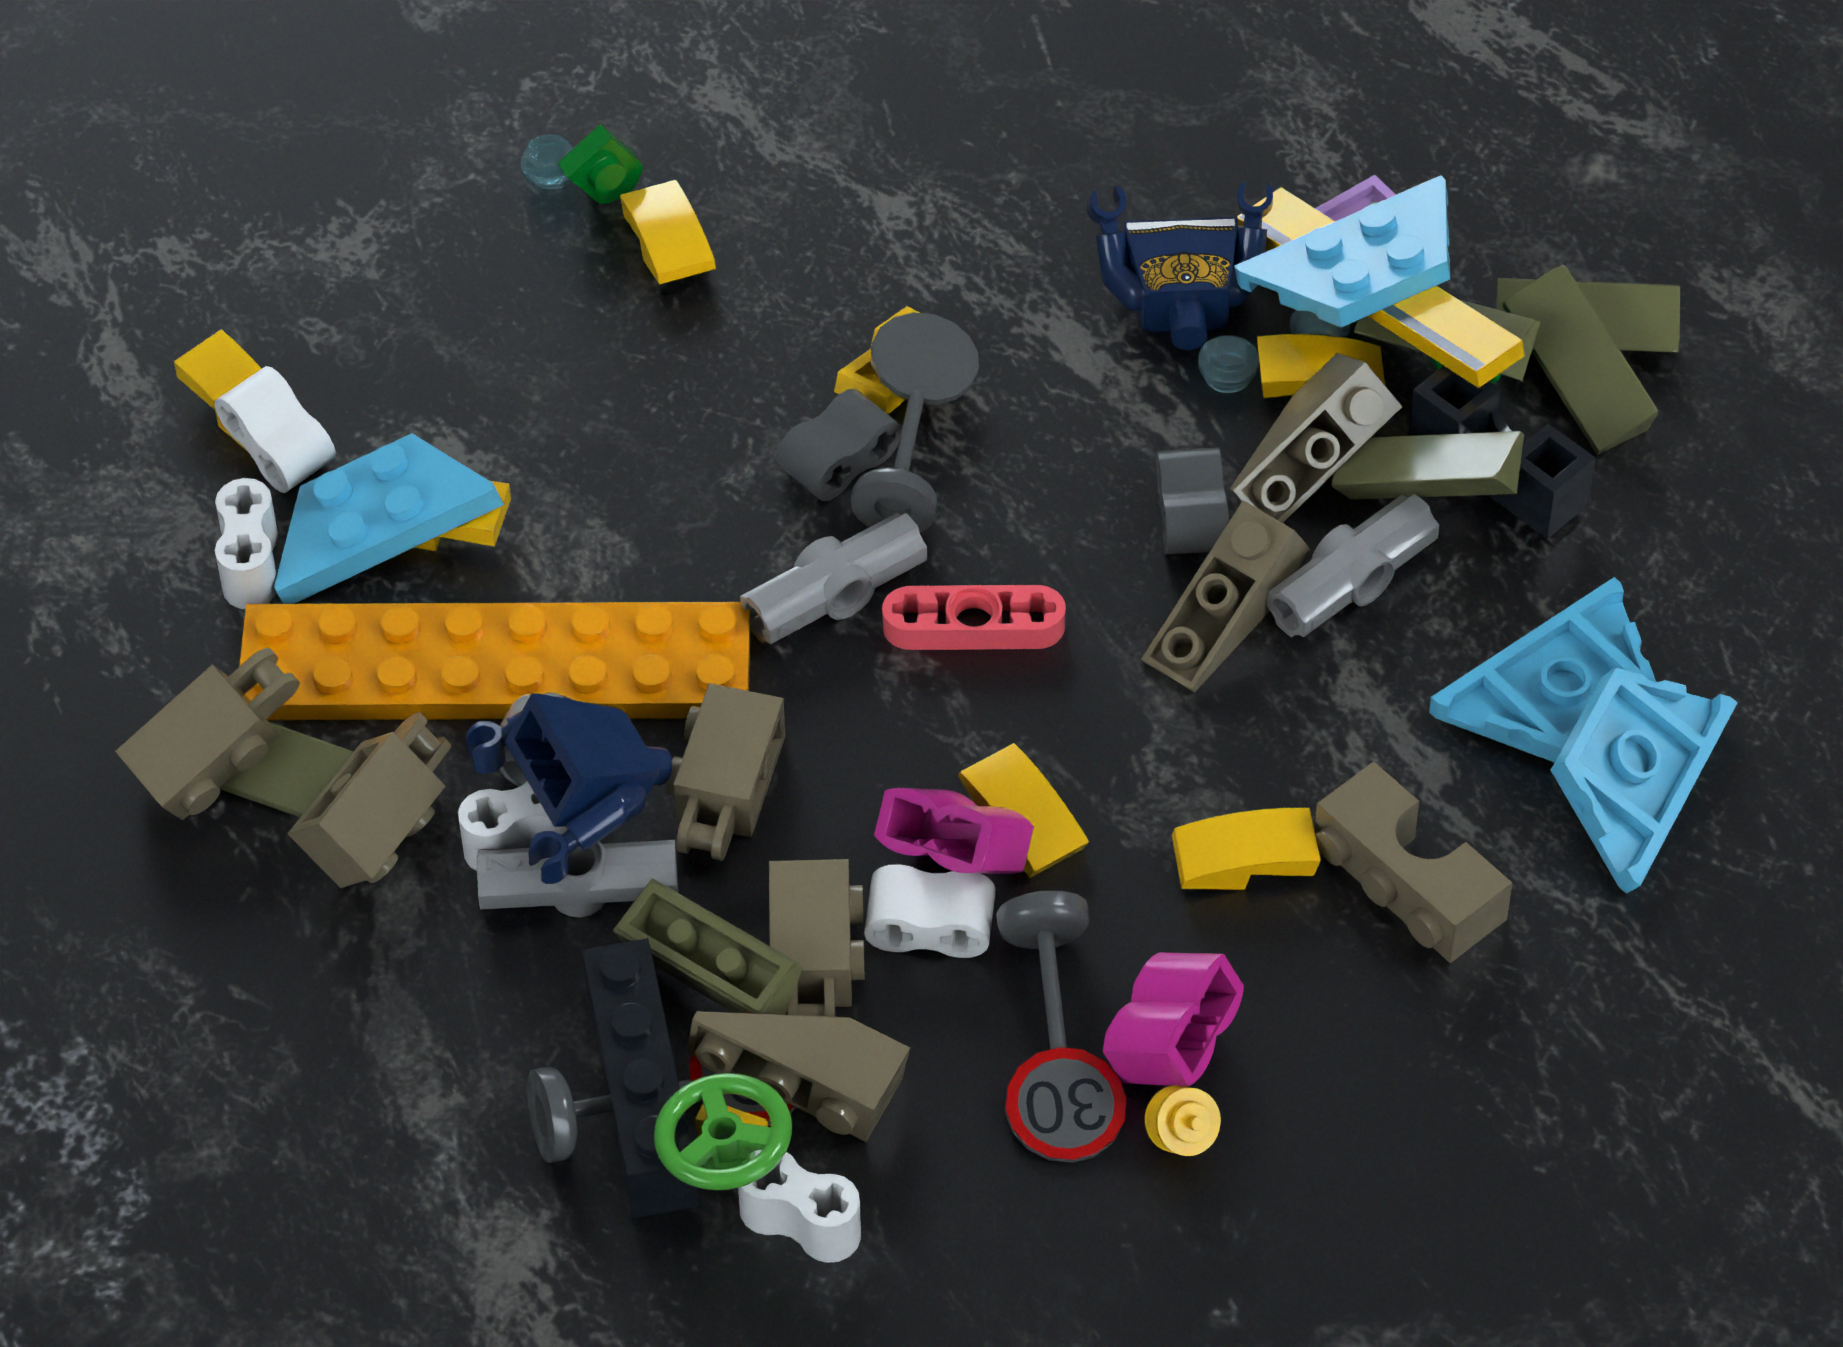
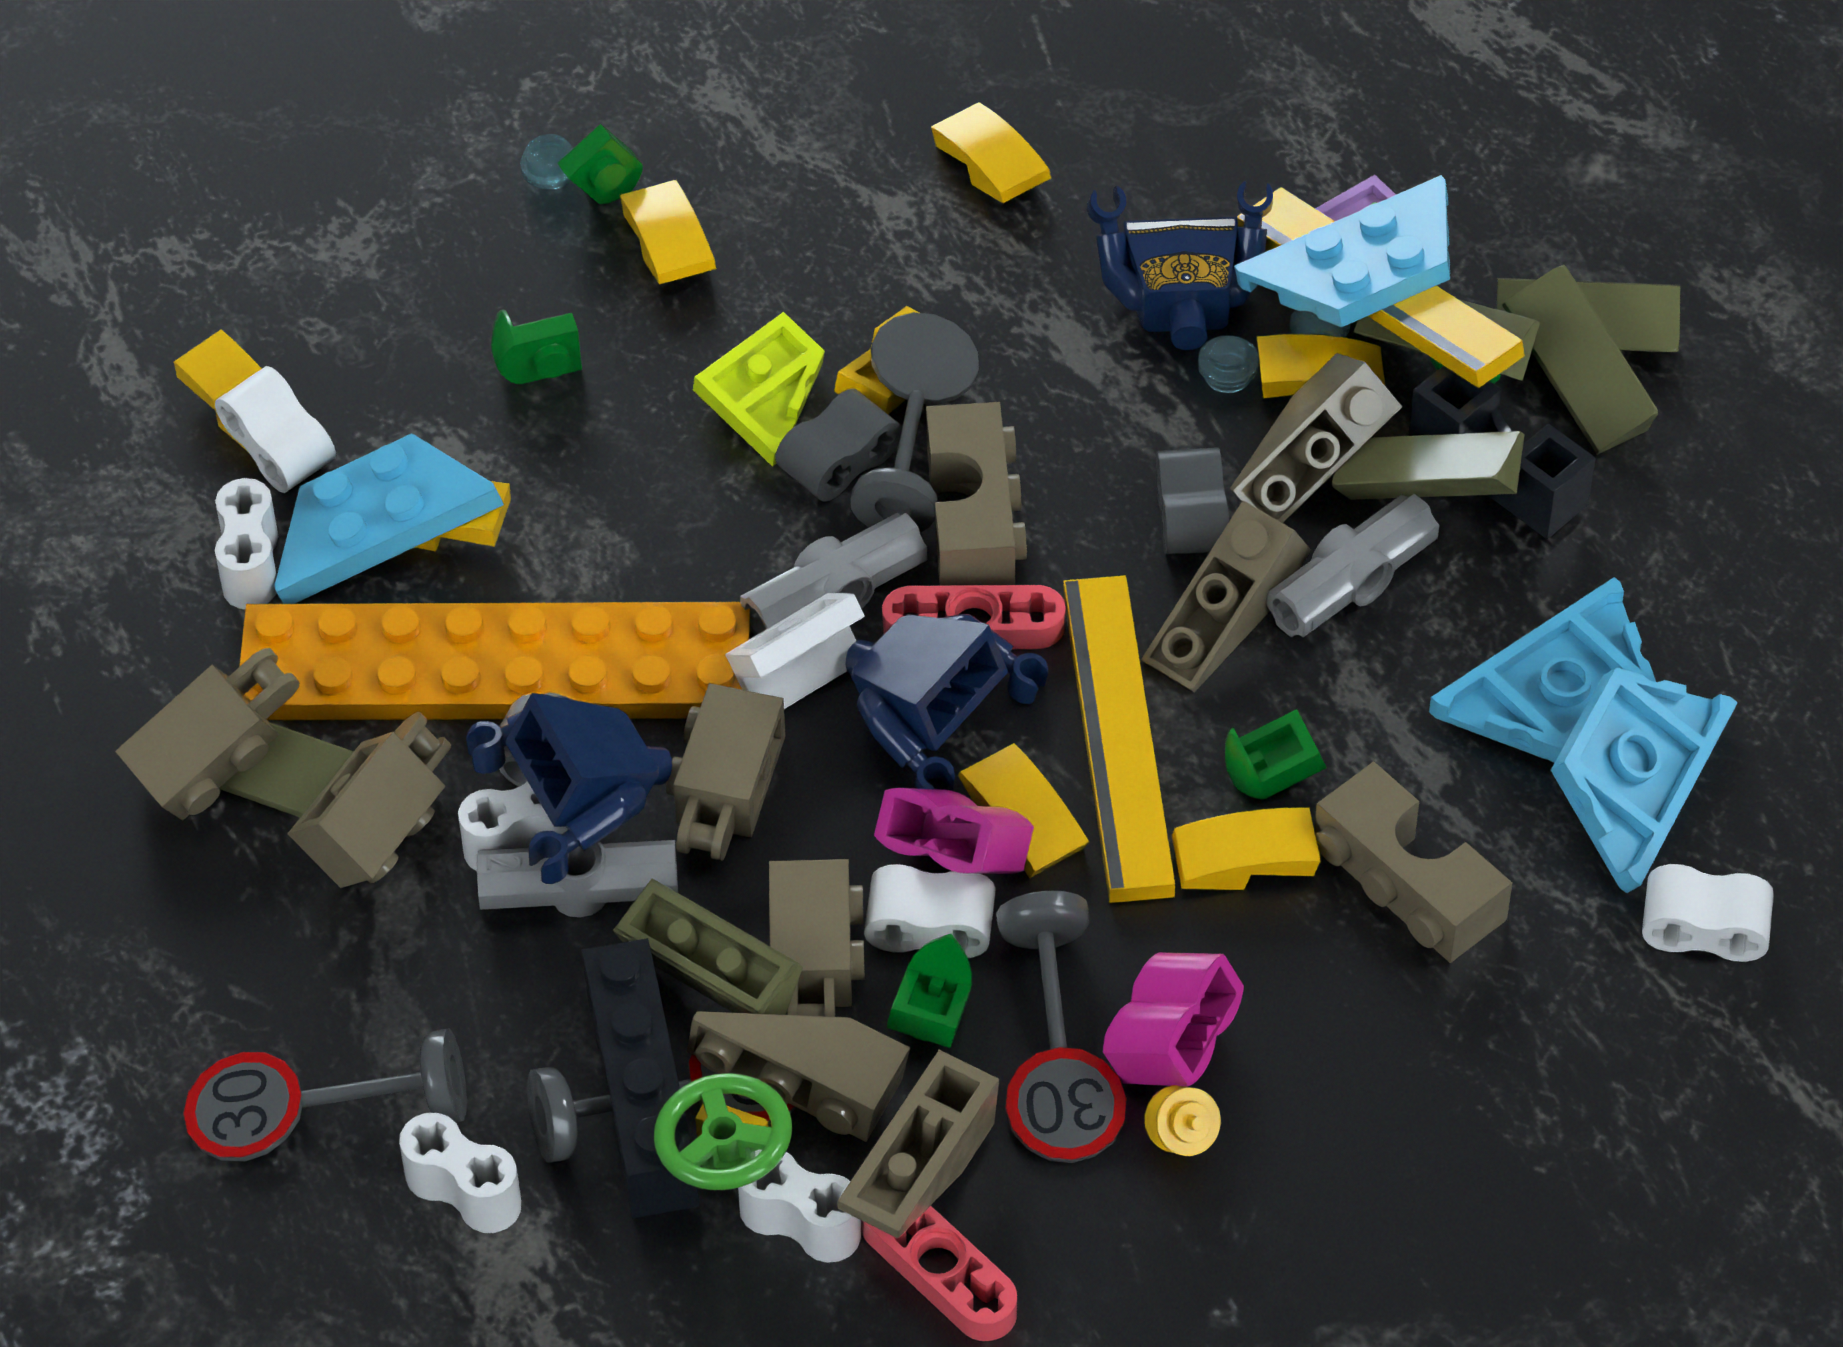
(255, 1099): none -> dark grey piece
(468, 1175): none -> white axle
(535, 348): none -> green plate
(763, 383): none -> neon yellow wing
(799, 650): none -> white panel
(923, 1145): none -> dark tan slope
(929, 679): none -> dark blue torso
(933, 992): none -> green plate
(947, 1289): none -> coral beam
(970, 456): none -> dark tan arch
(994, 152): none -> yellow slope
(1118, 740): none -> yellow tile
(1272, 756): none -> green plate
(1708, 912): none -> white axle

